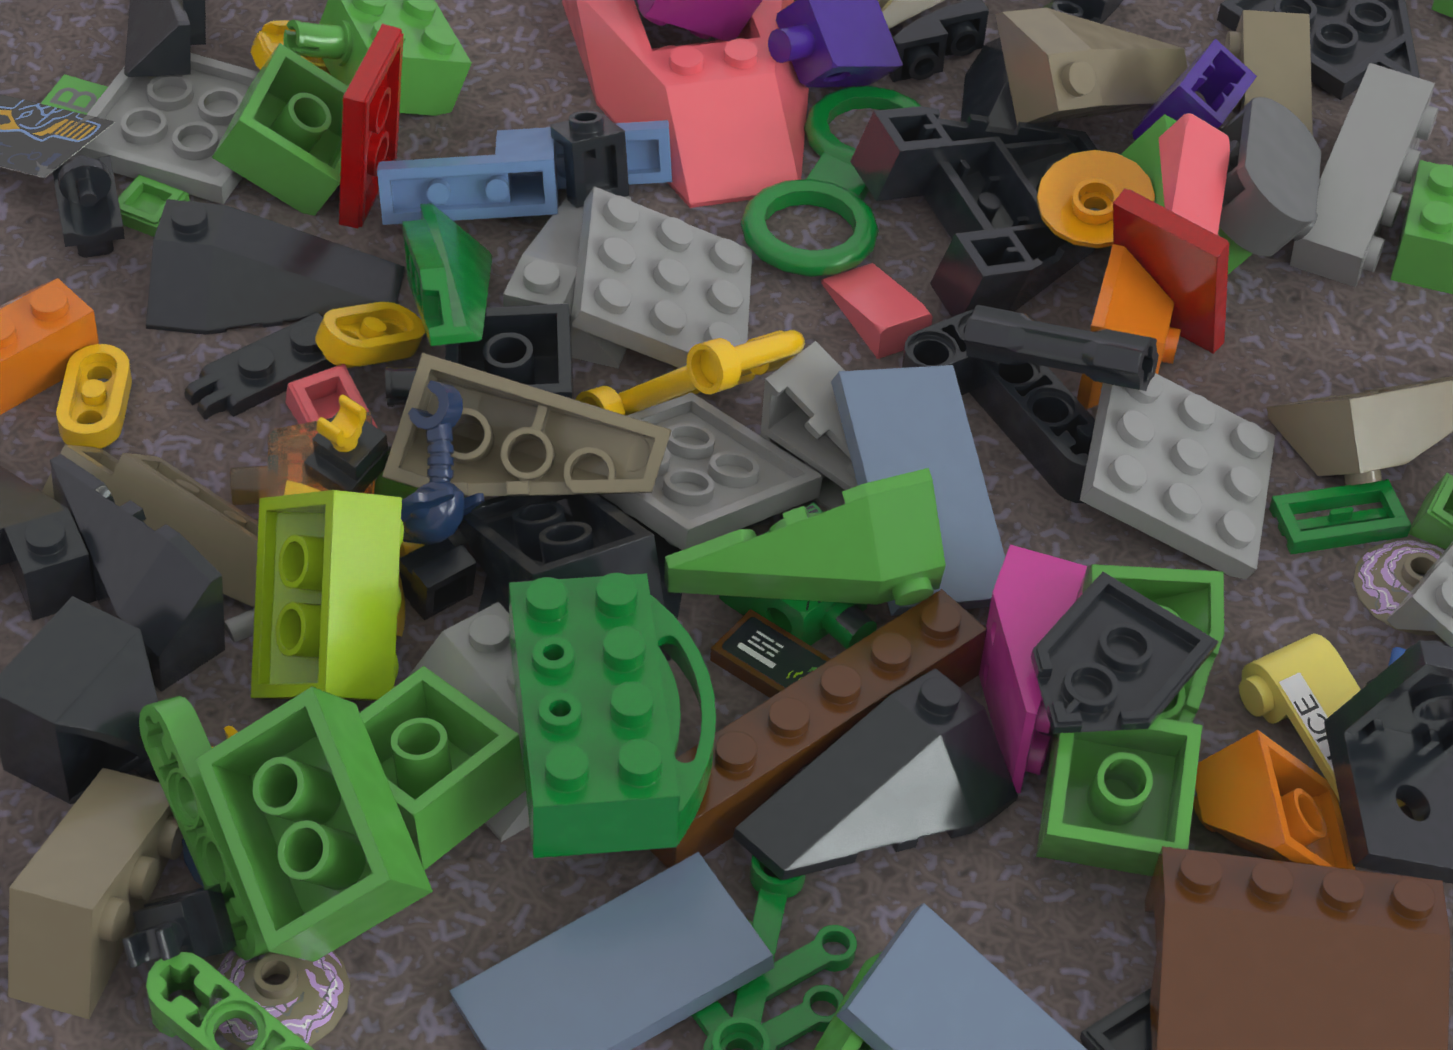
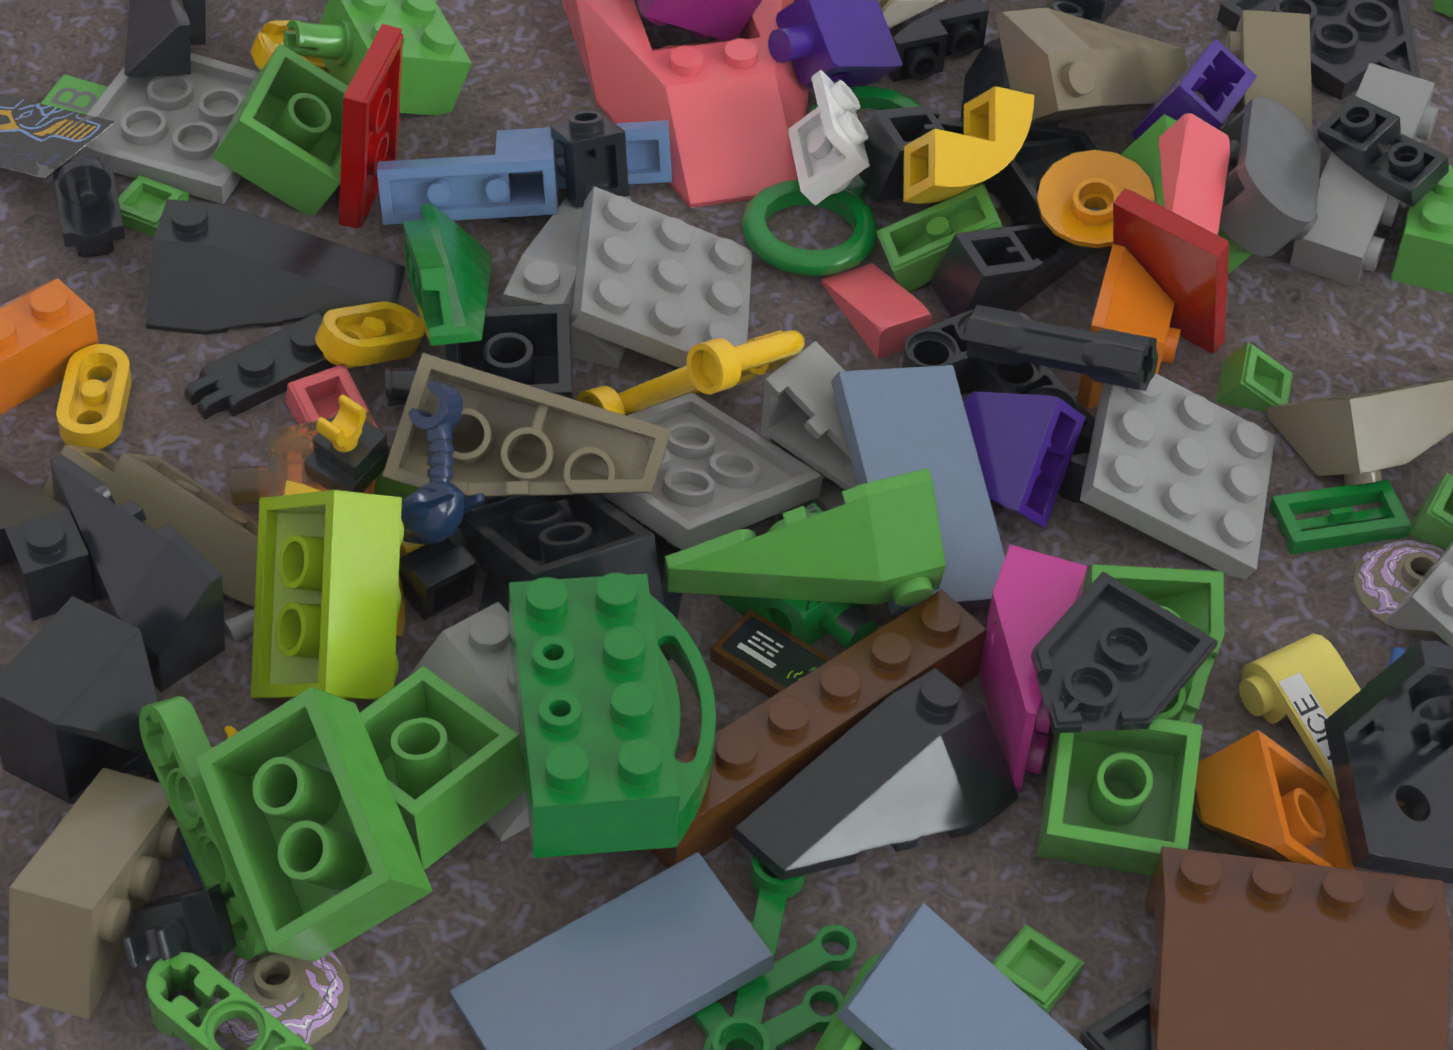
(829, 141): none -> white bracket
(921, 240): none -> bright green slope
(951, 163): none -> yellow brick
(1023, 449): none -> dark purple torso
(1039, 967): none -> bright green tile
(1253, 380): none -> bright green slope
(1376, 149): none -> black slope

